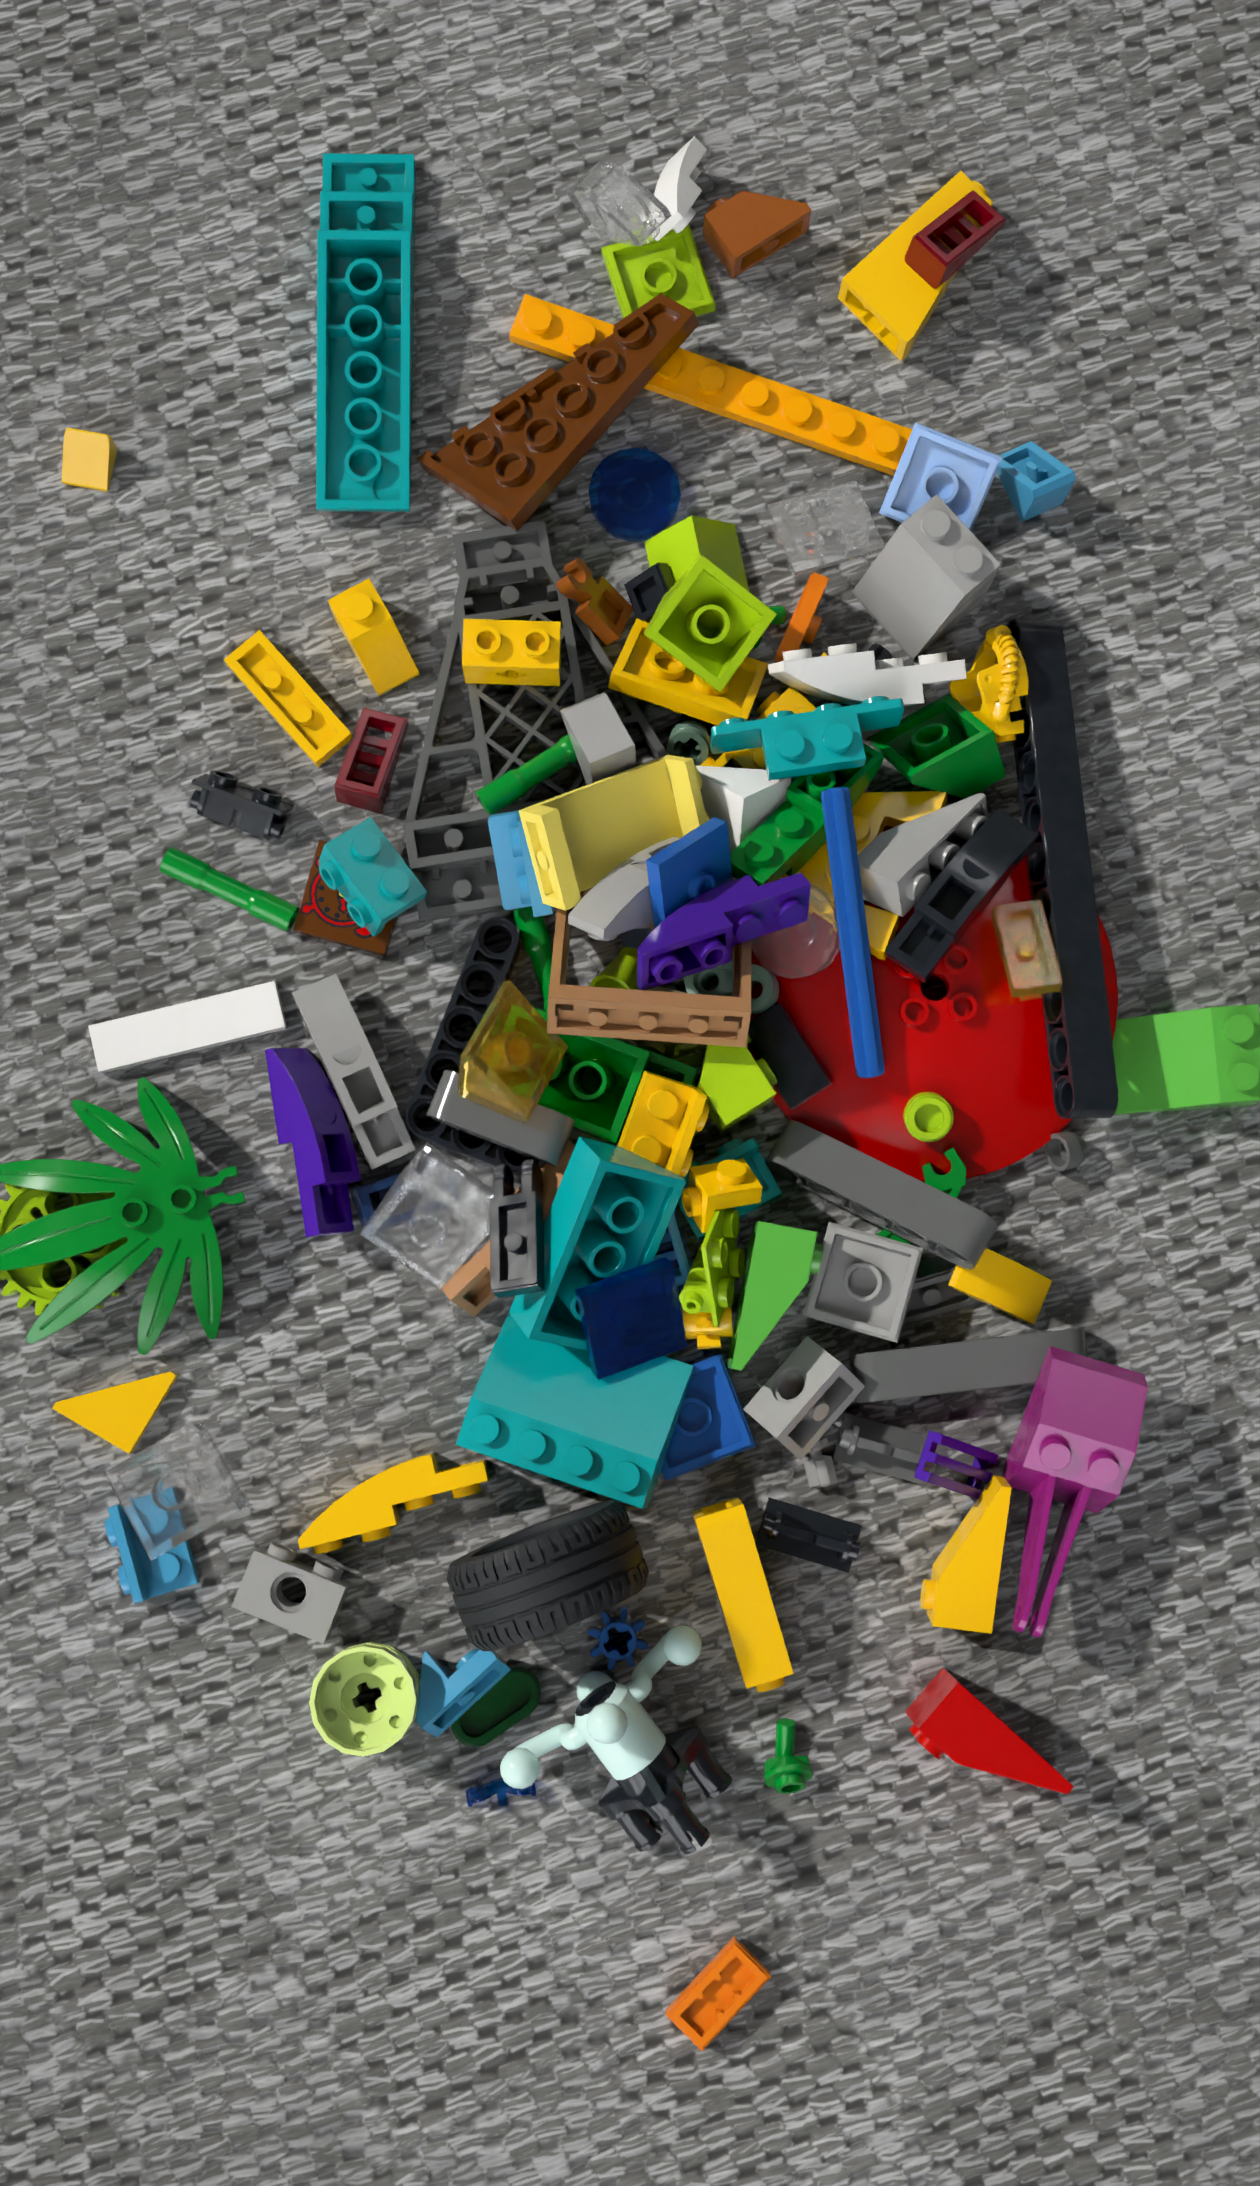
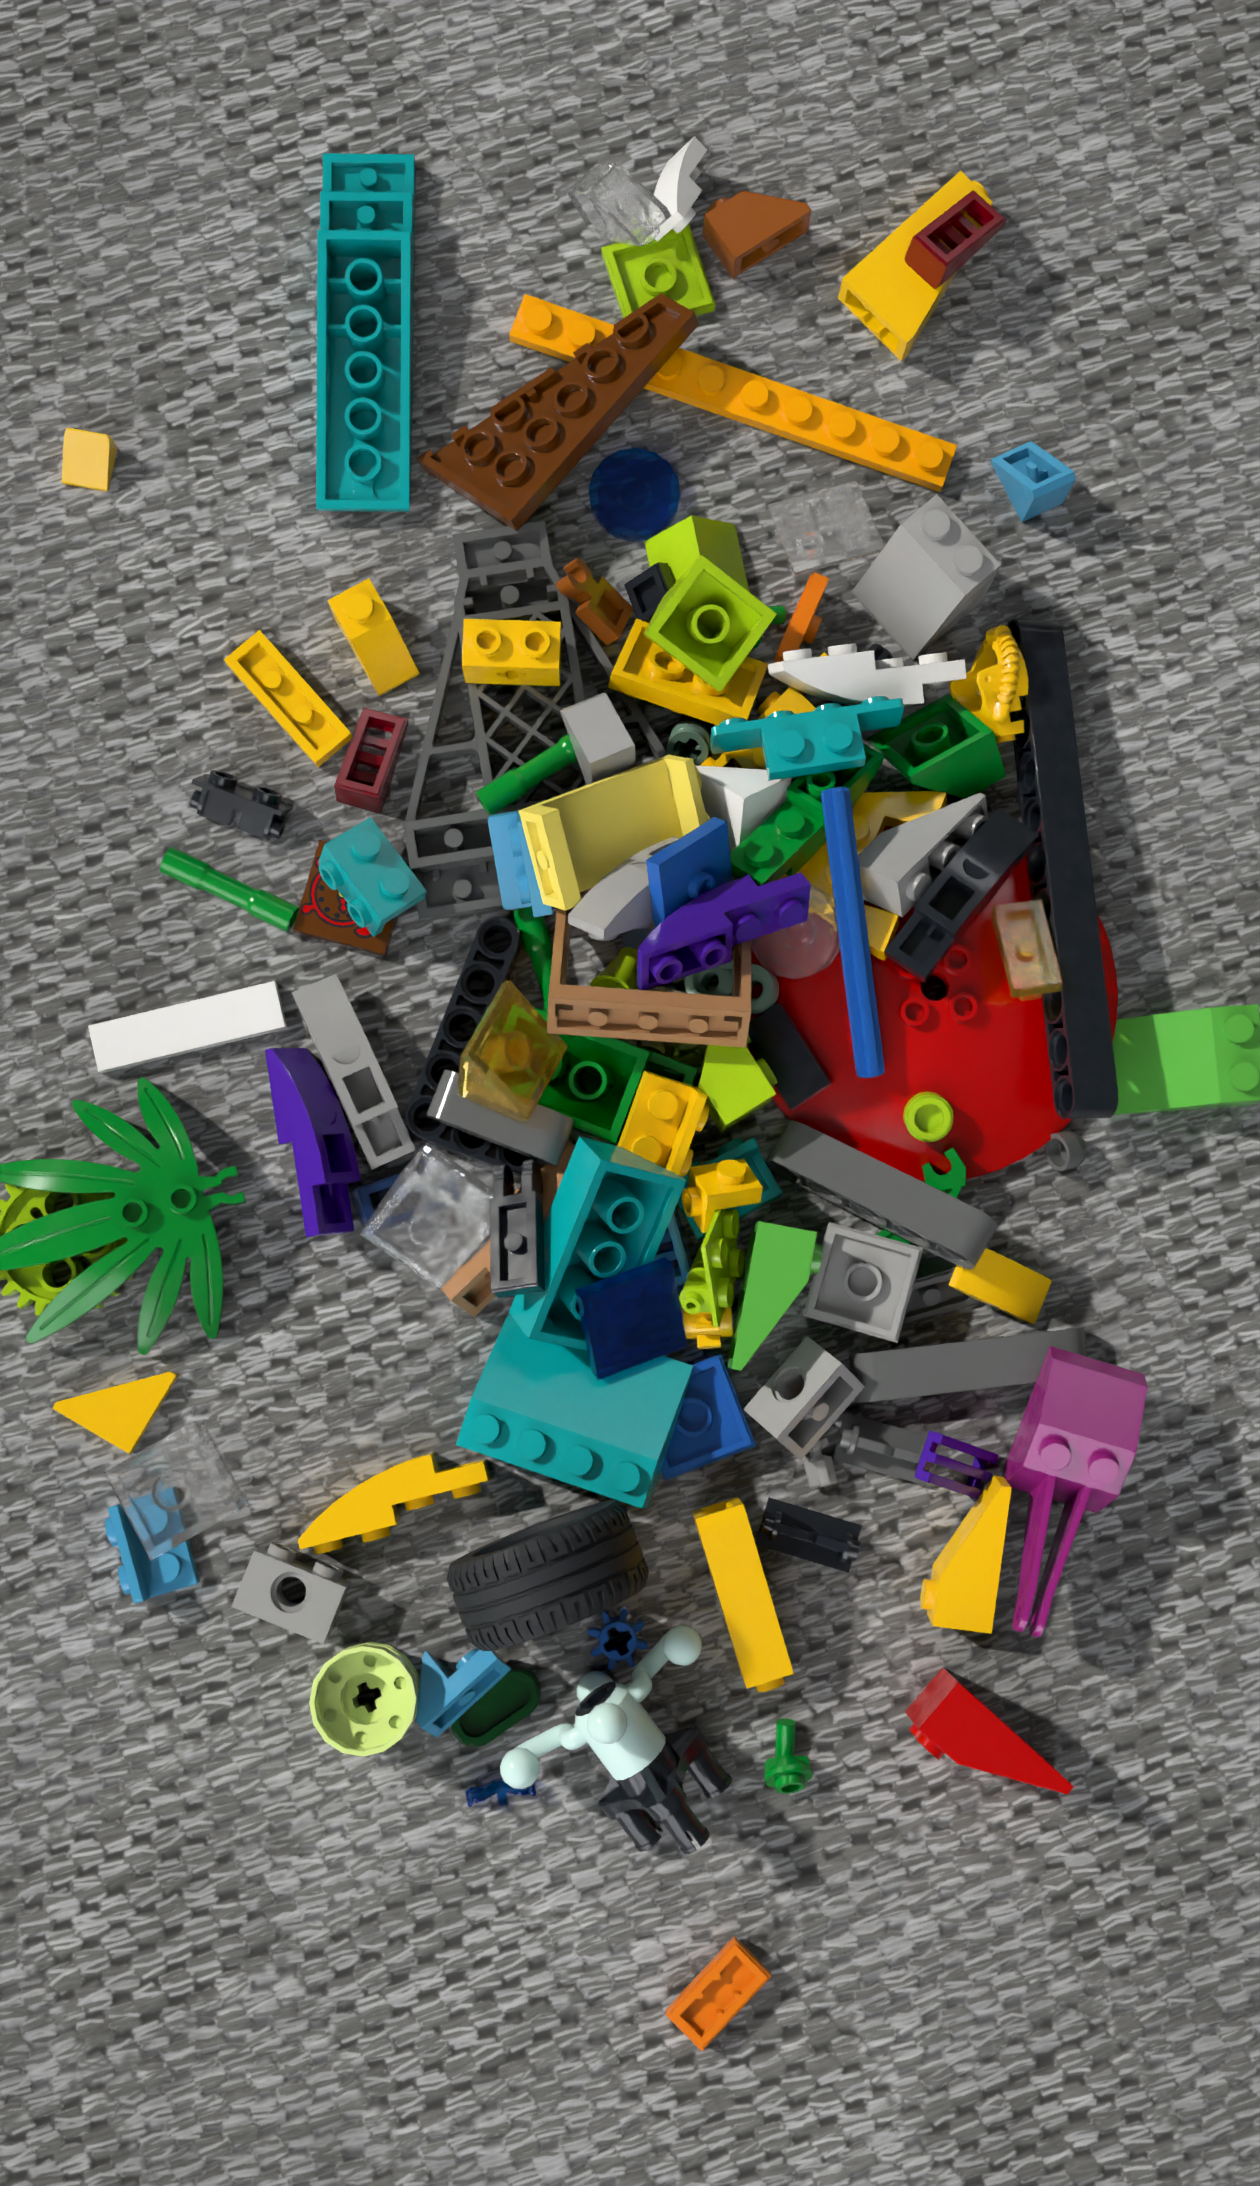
(944, 467): light blue tile -> none

